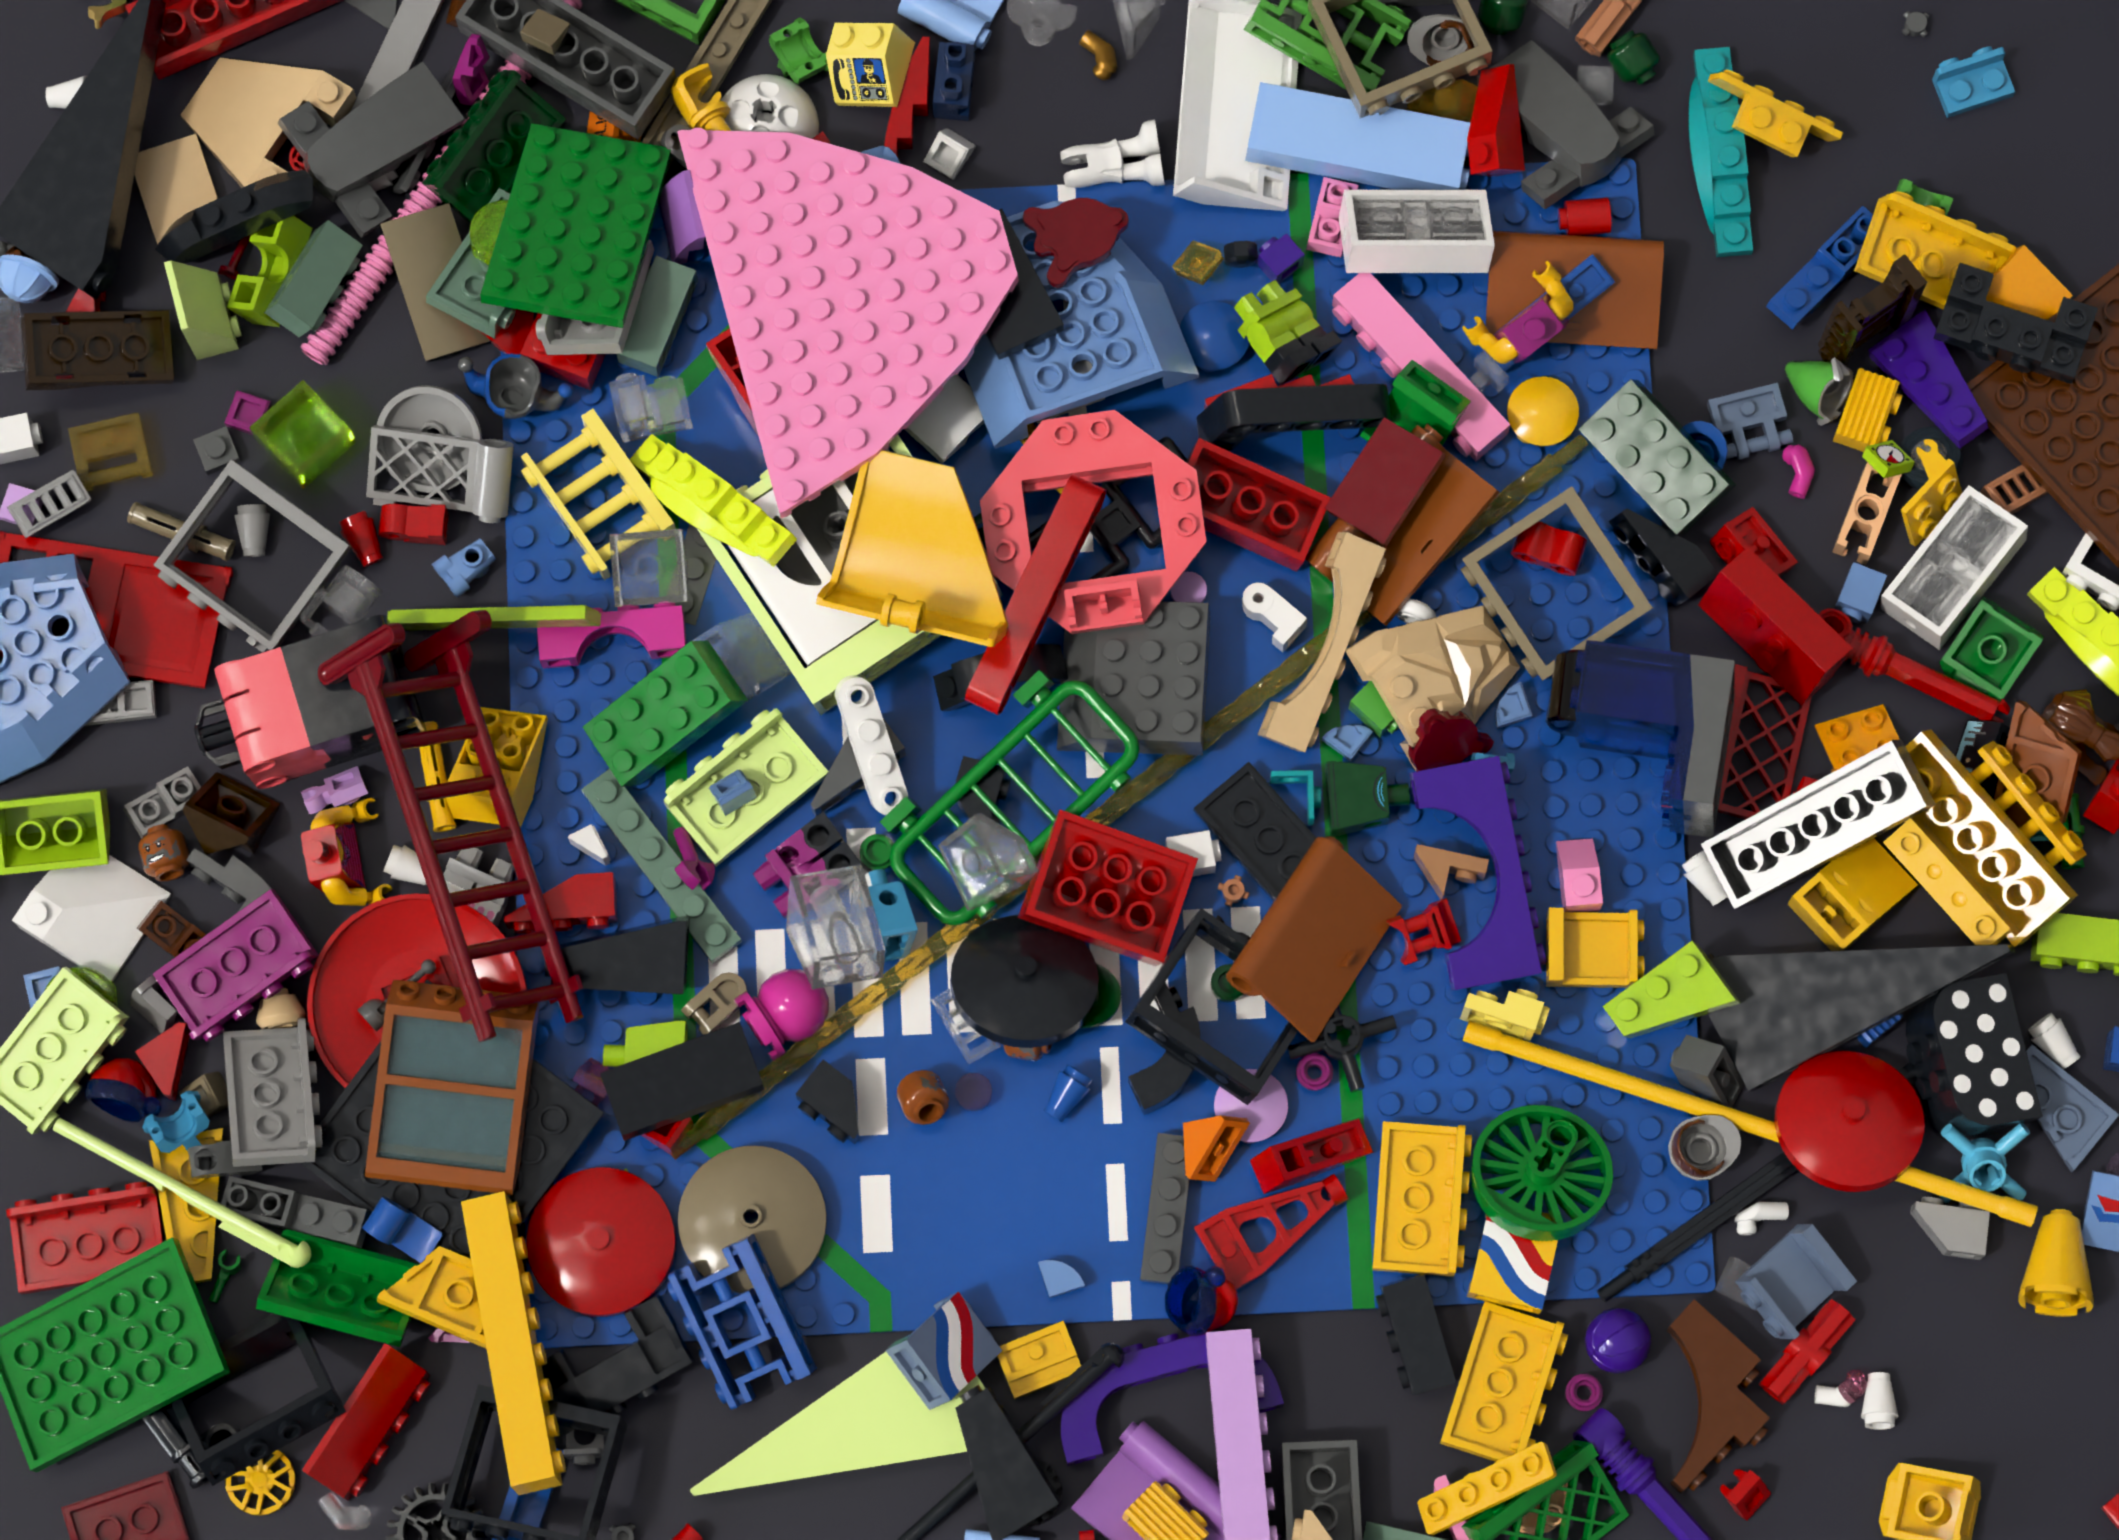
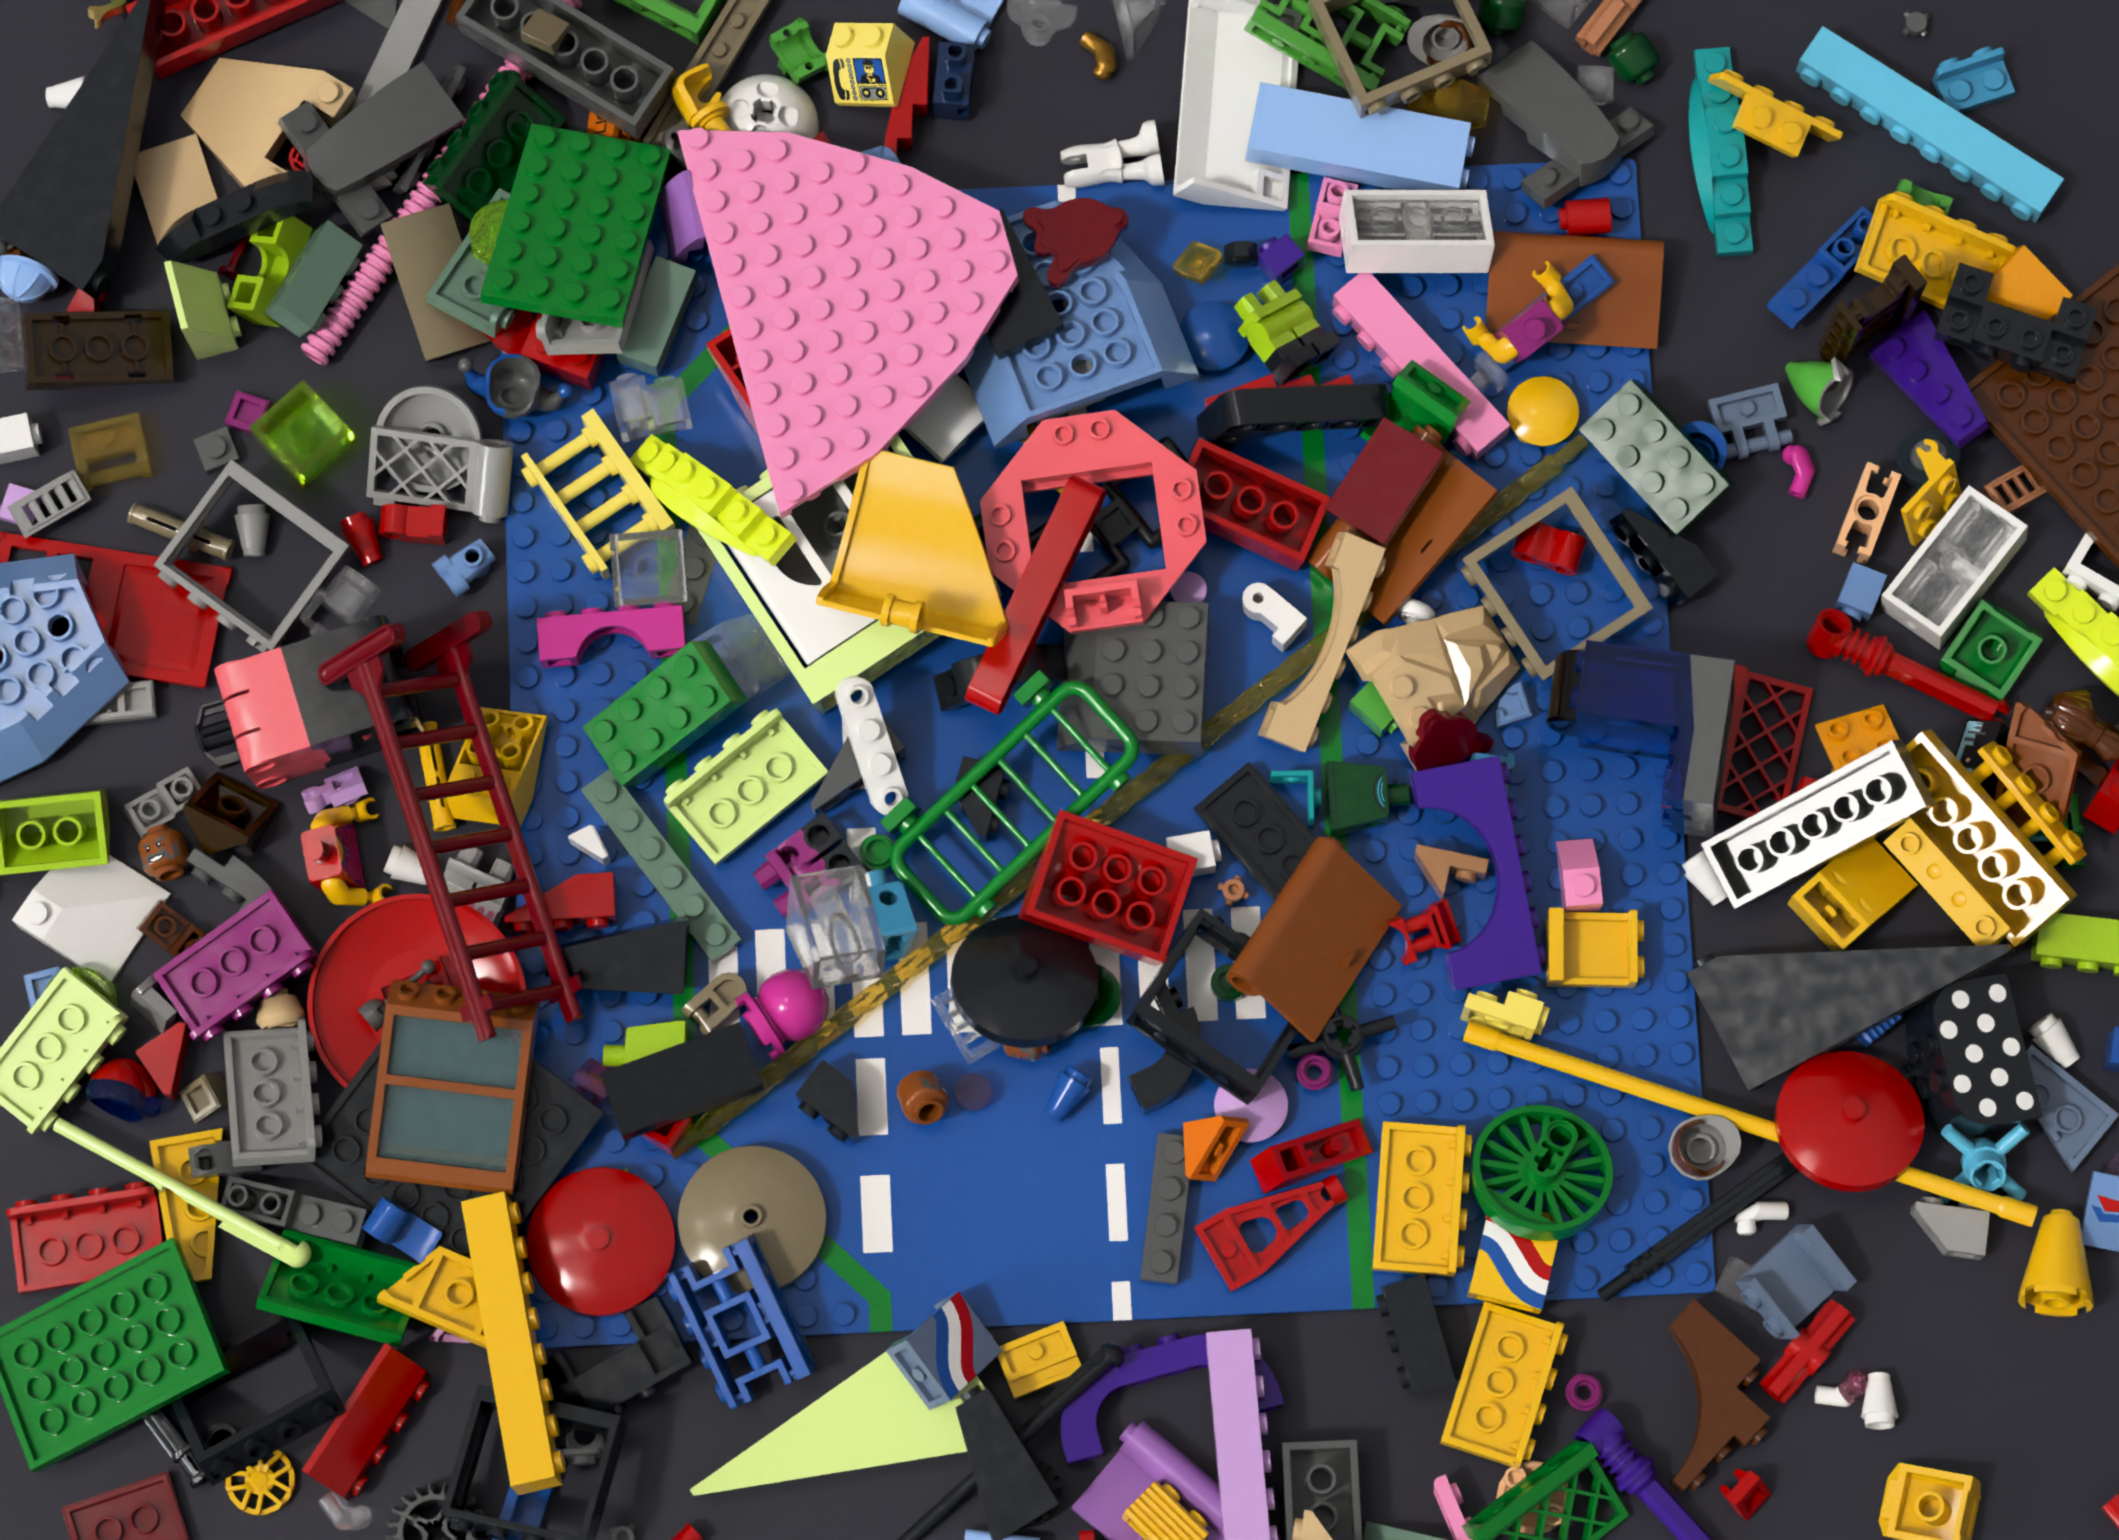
(181, 1126): dark azure piece -> none
(224, 1274): green hand -> none
(469, 74): magenta slope -> none
(501, 617): lime tile -> none
(691, 869): magenta bar -> none
(732, 792): medium blue slope -> none
(949, 153): white slope -> none
(986, 860): clear slope -> none
(1059, 1277): medium blue tile -> none
(1200, 1299): clear blue piece -> none
(1347, 739): medium blue tile -> none
(1487, 1488): yellow bracket -> none
(1495, 125): red slope -> none
(1618, 1340): dark purple piece -> none
(1671, 993): lime wedge -> none
(1707, 1070): dark grey slope -> none
(1752, 532): red bracket -> none
(1775, 626): red brick -> none
(1867, 410): yellow brick -> none
(1888, 459): lime tile -> none
(1928, 125): none -> medium azure brick

